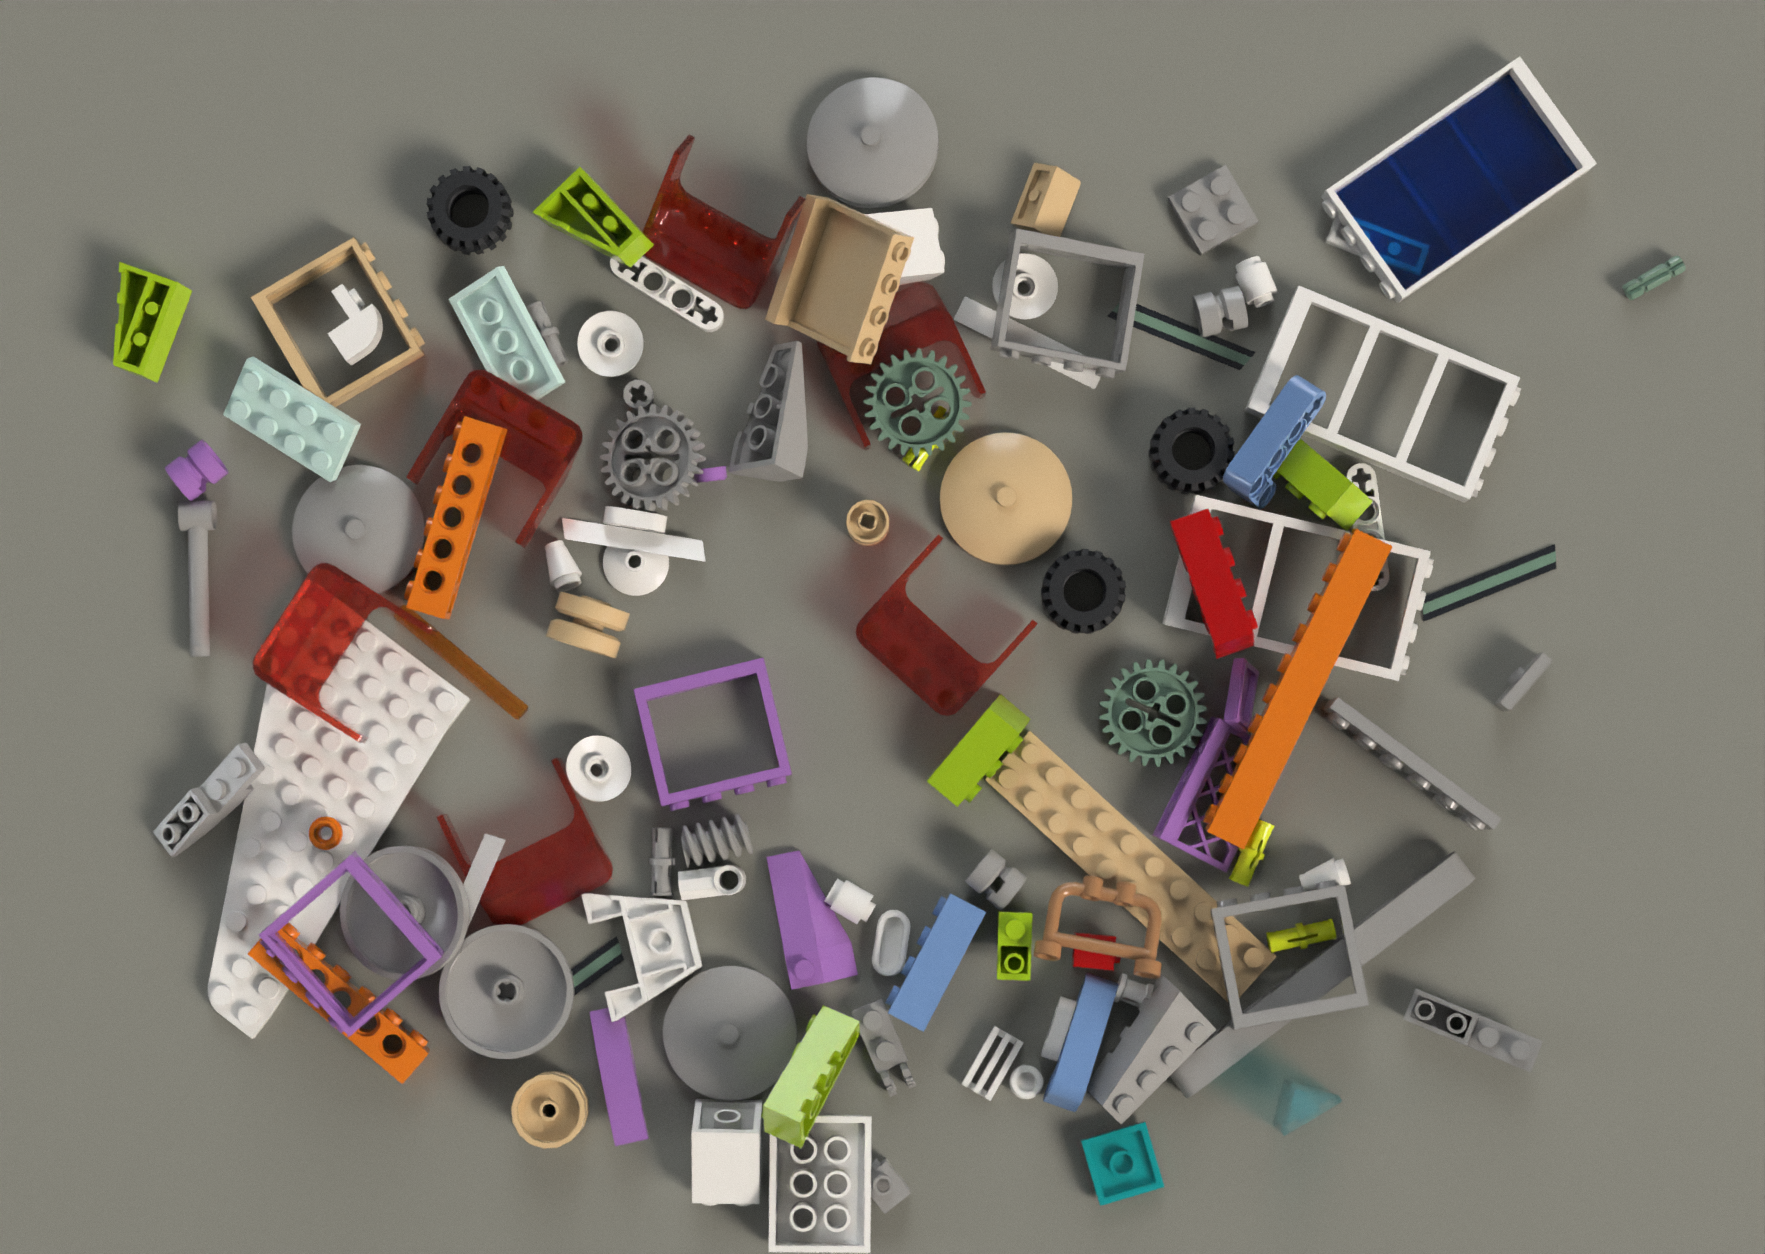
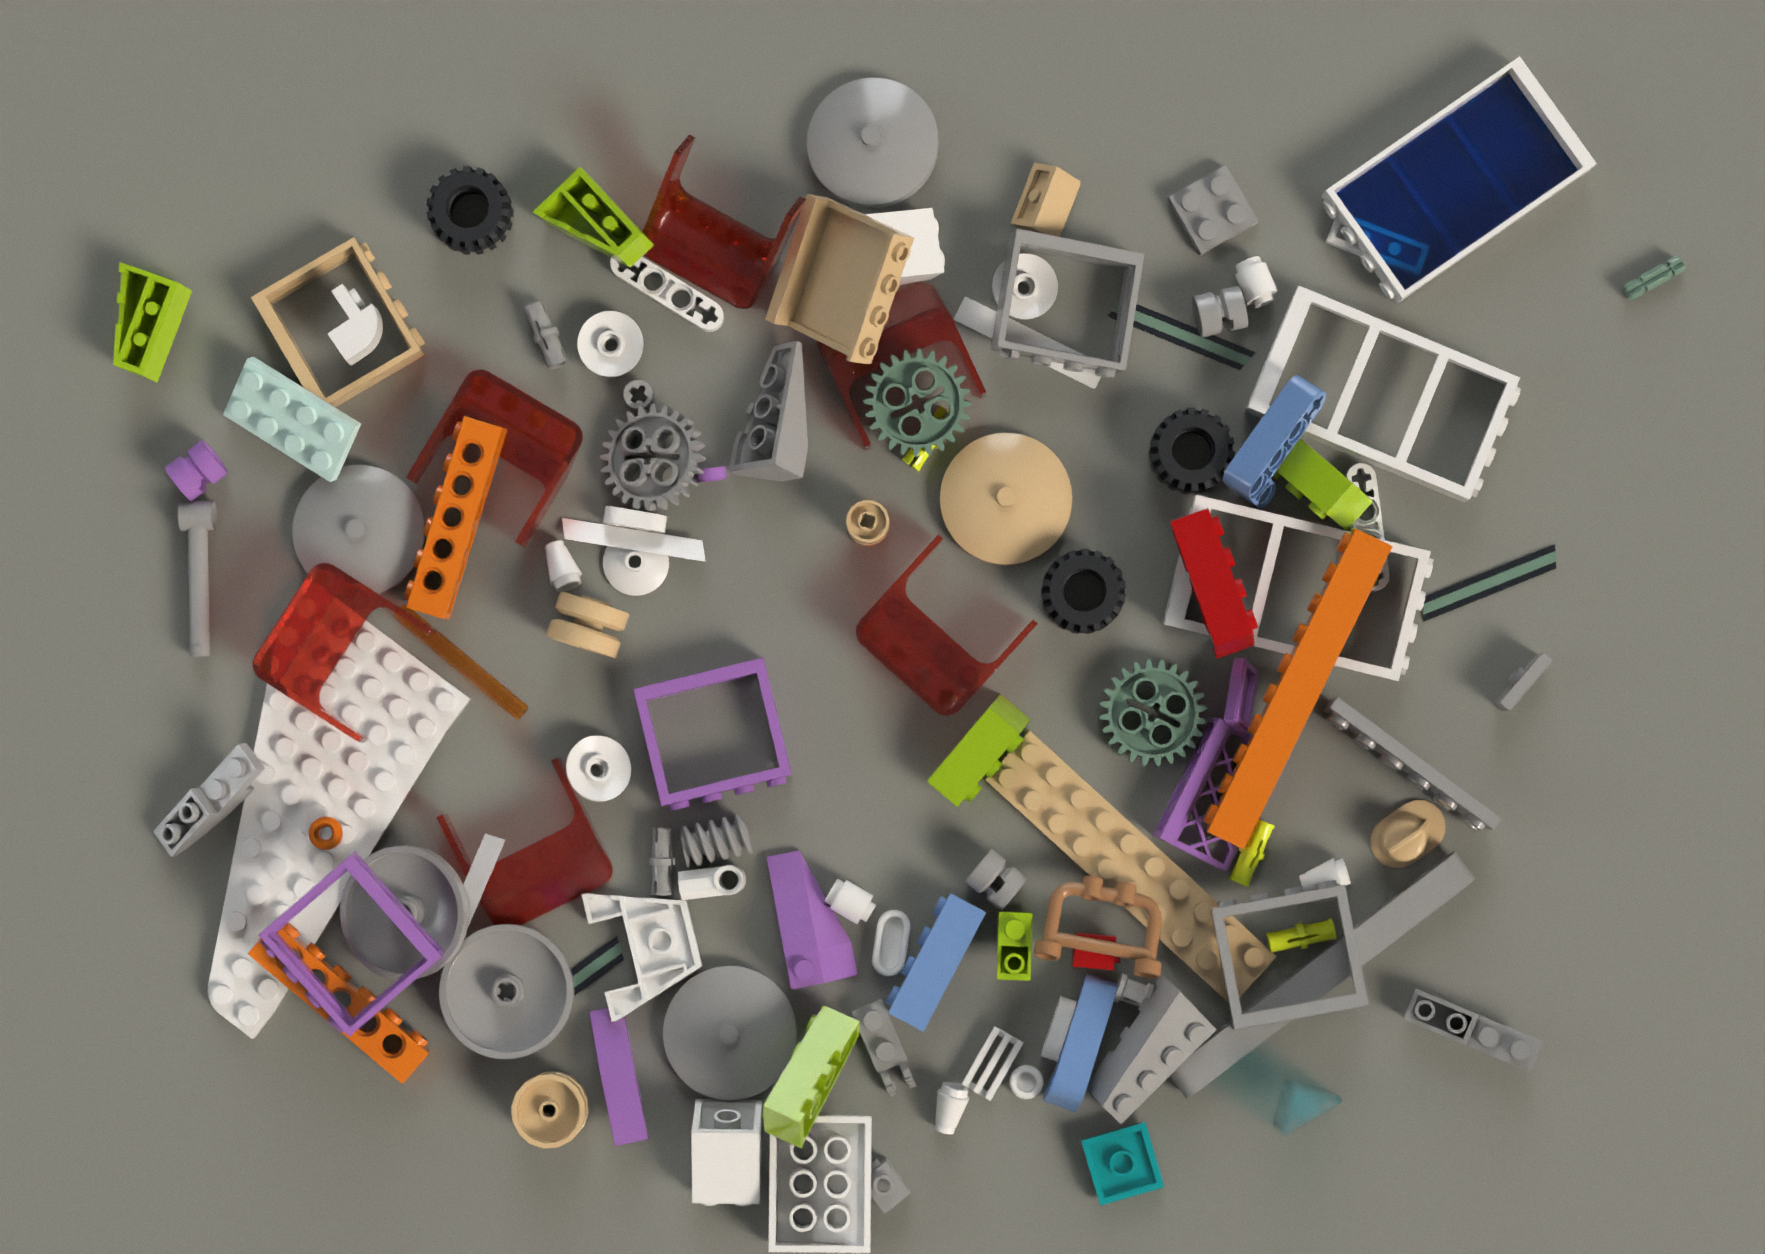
(506, 334): light aqua plate -> none
(950, 1106): none -> white cone
(1408, 834): none -> tan piece

